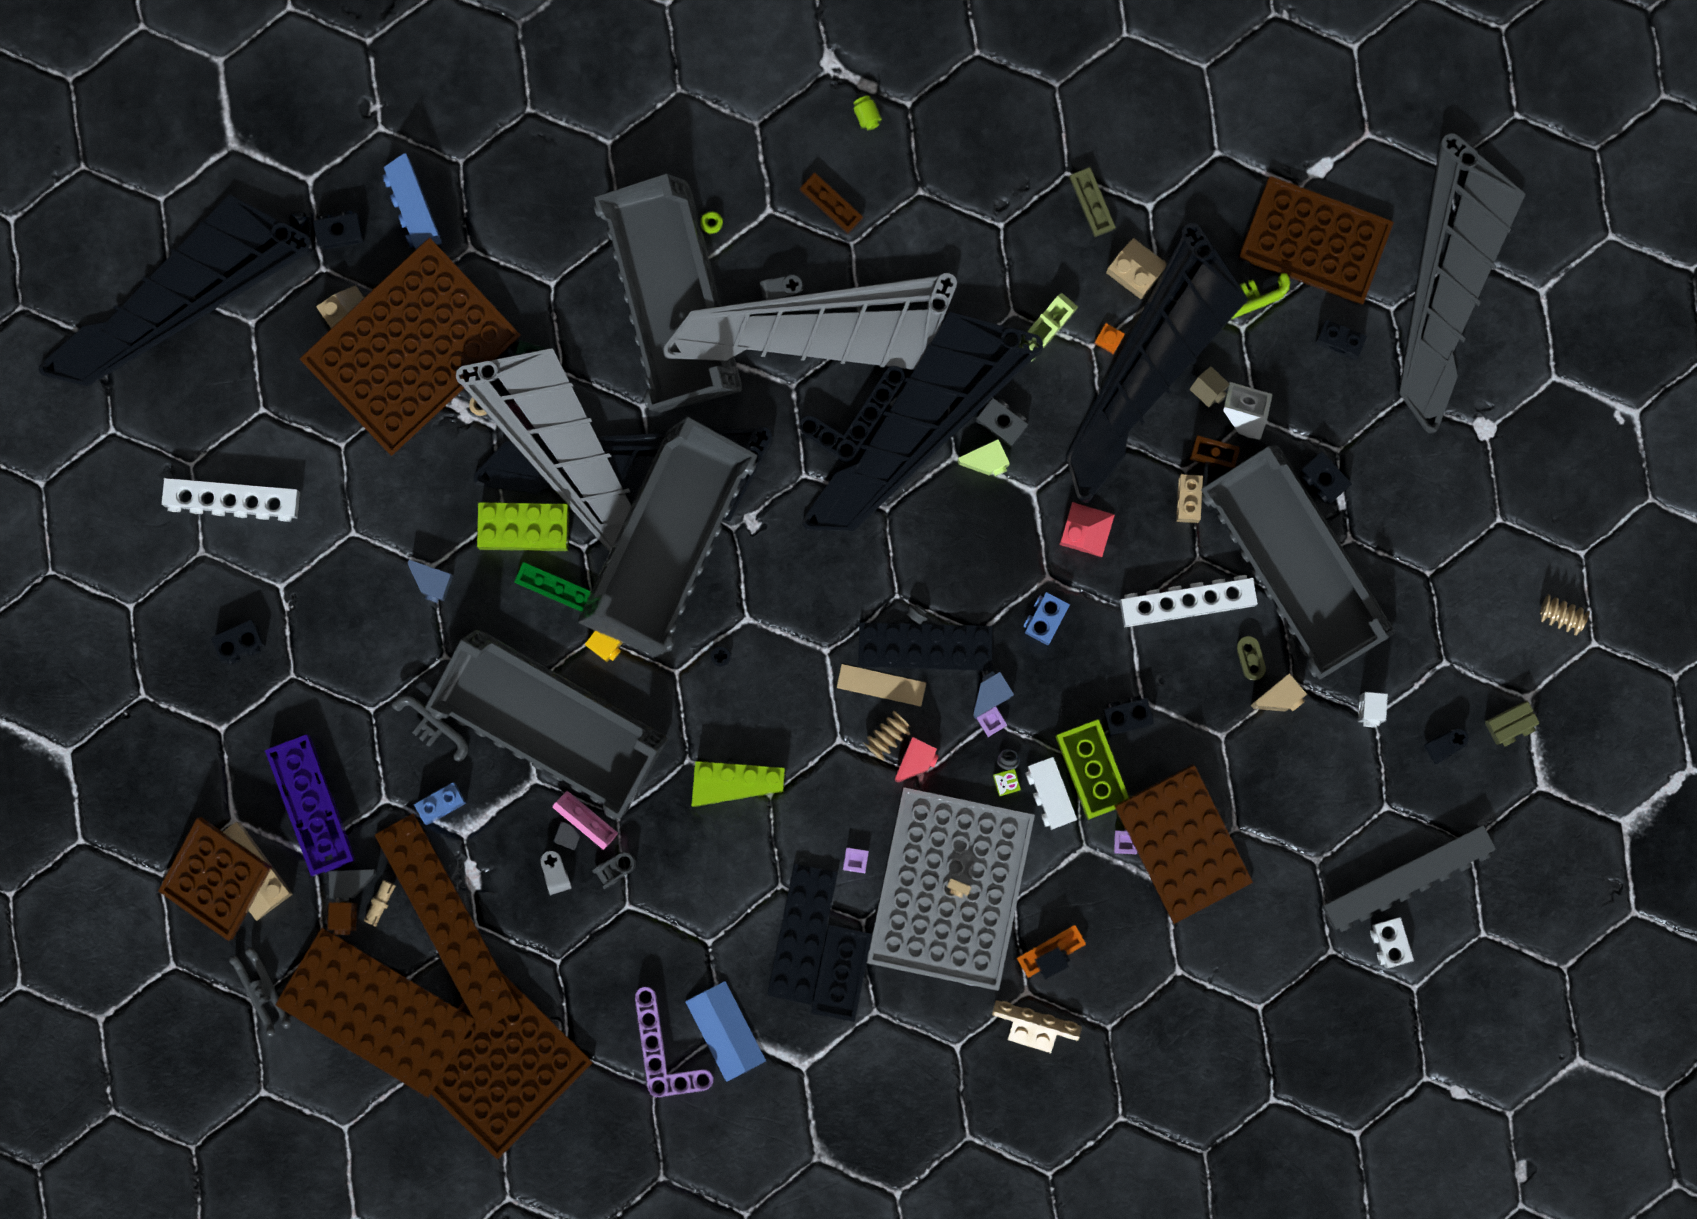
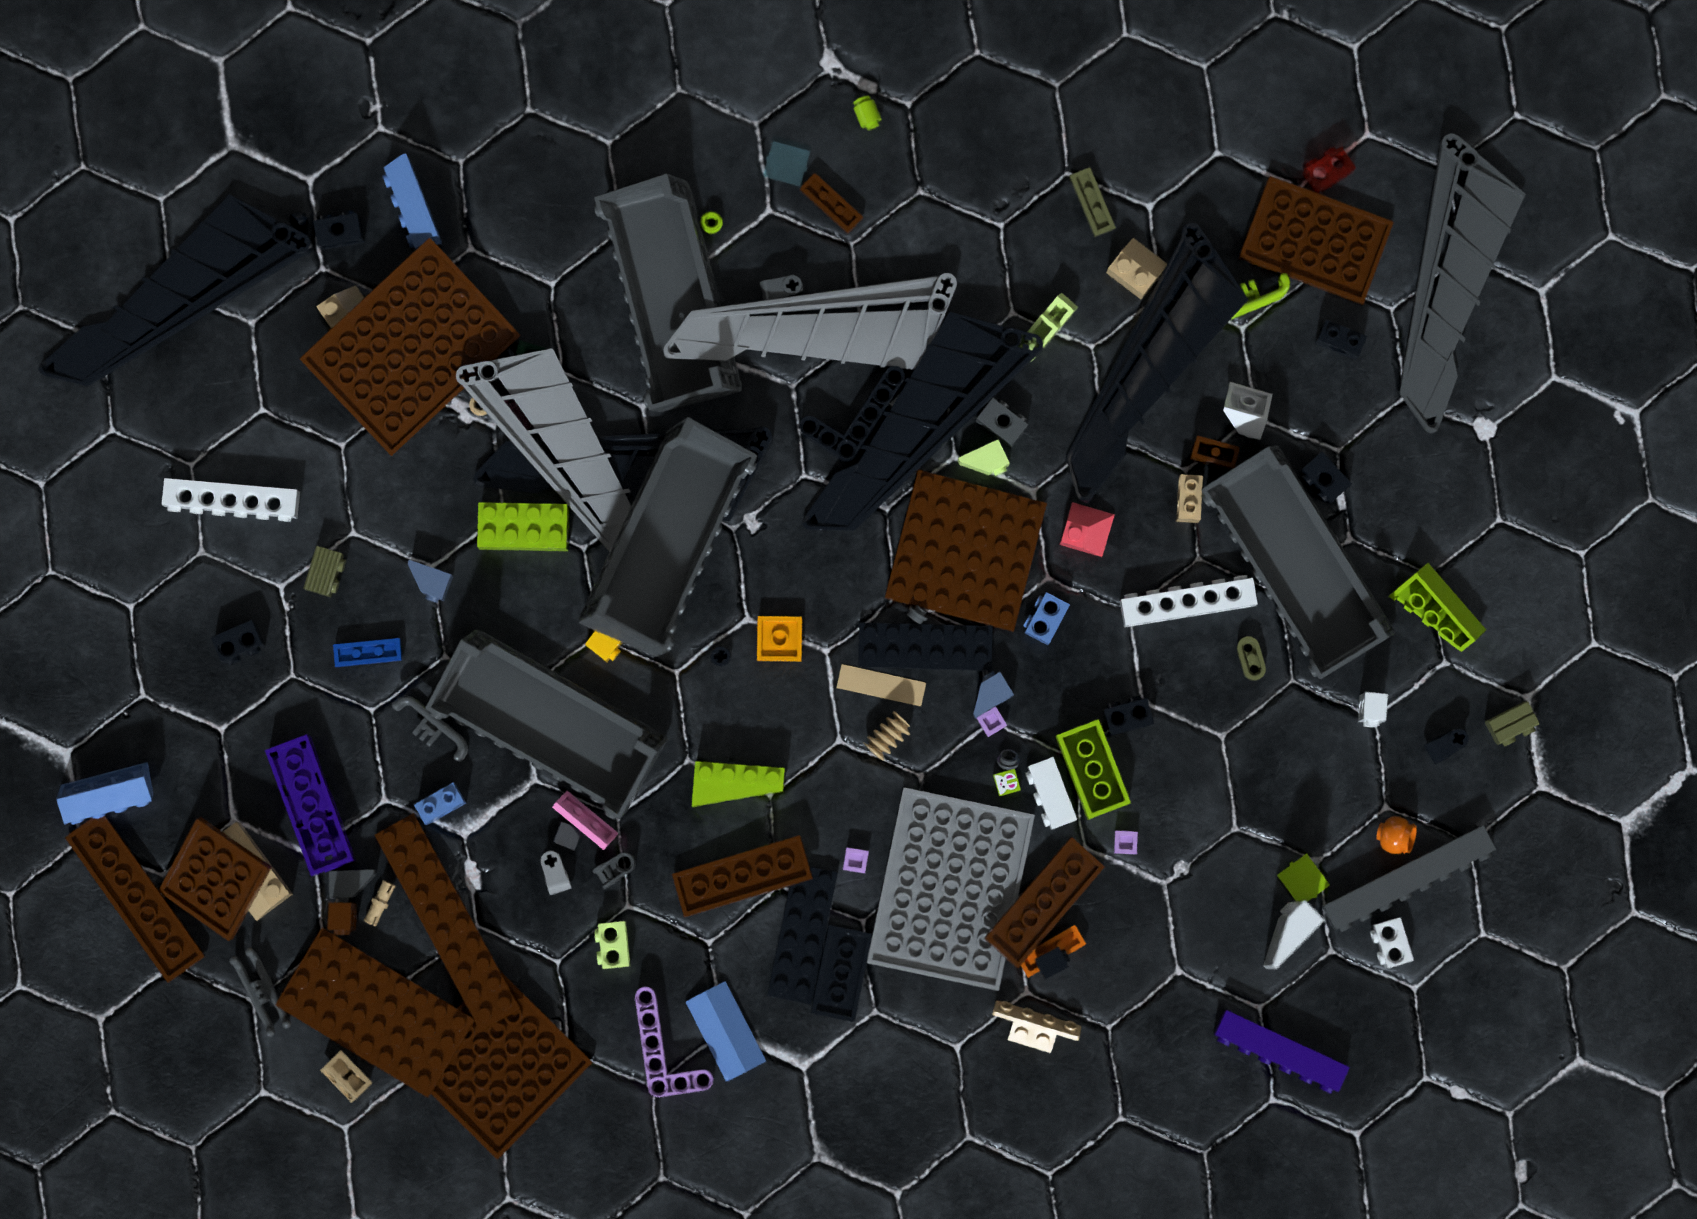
(105, 793): none -> medium blue slope
(135, 897): none -> reddish brown plate
(324, 571): none -> olive brick
(346, 1076): none -> tan brick
(367, 652): none -> blue plate
(552, 586): green plate -> none
(619, 944): none -> yellowish green brick
(742, 876): none -> reddish brown plate
(779, 638): none -> light orange plate
(786, 163): none -> clear light blue piece
(916, 760): coral slope -> none
(958, 888): tan plate -> none
(965, 550): none -> reddish brown plate
(1044, 902): none -> reddish brown plate
(1109, 338): orange plate -> none
(1183, 843): reddish brown plate -> none
(1210, 387): dark tan brick -> none
(1280, 1050): none -> dark purple brick
(1282, 696): tan slope -> none
(1292, 928): none -> white slope
(1303, 879): none -> lime piece
(1331, 174): none -> clear red brick
(1397, 835): none -> orange piece
(1439, 607): none -> lime wedge
(1563, 615): tan piece -> none

